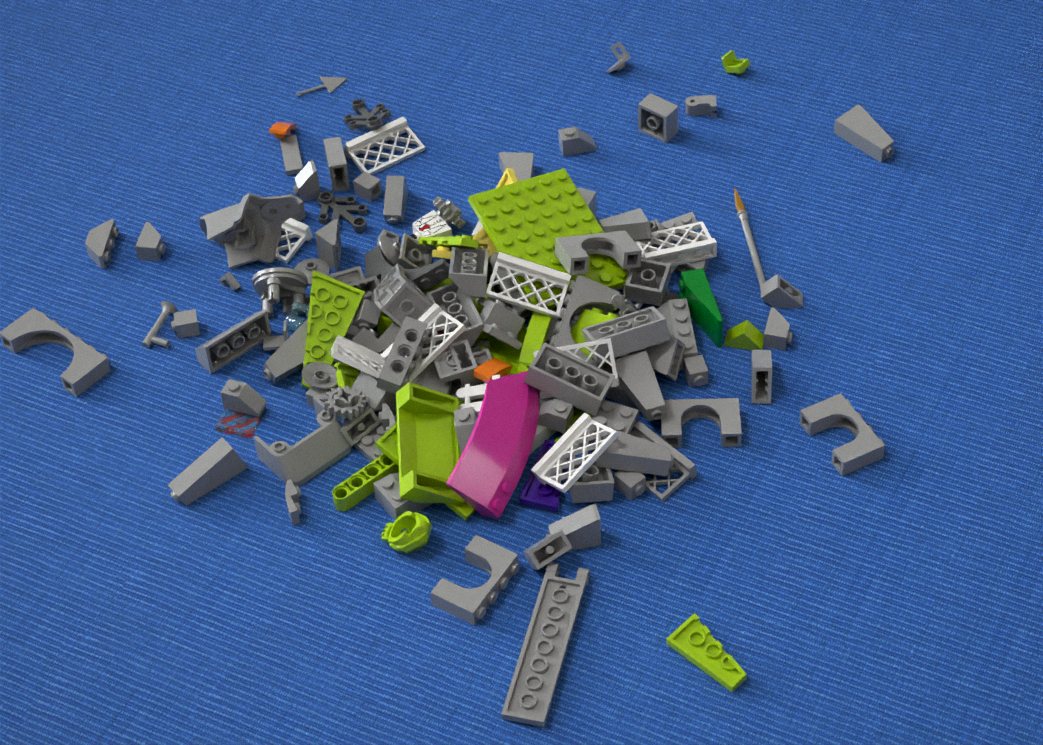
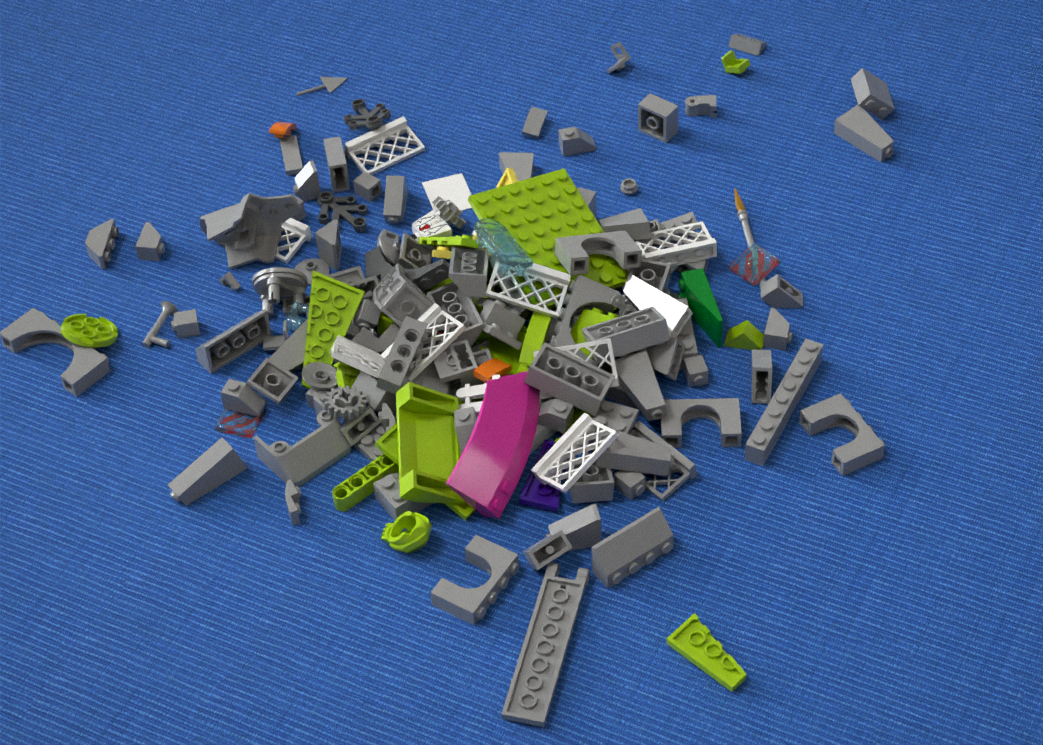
(89, 331): none -> lime tile
(273, 381): none -> light grey slope
(449, 188): none -> white sticker
(502, 246): none -> clear light blue piece
(534, 122): none -> light grey slope
(629, 186): none -> light grey plate
(631, 548): none -> light grey slope
(646, 296): none -> white slope
(746, 44): none -> light grey slope
(754, 264): none -> clear light blue tile
(783, 402): none -> light grey brick
(872, 93): none -> light grey brick

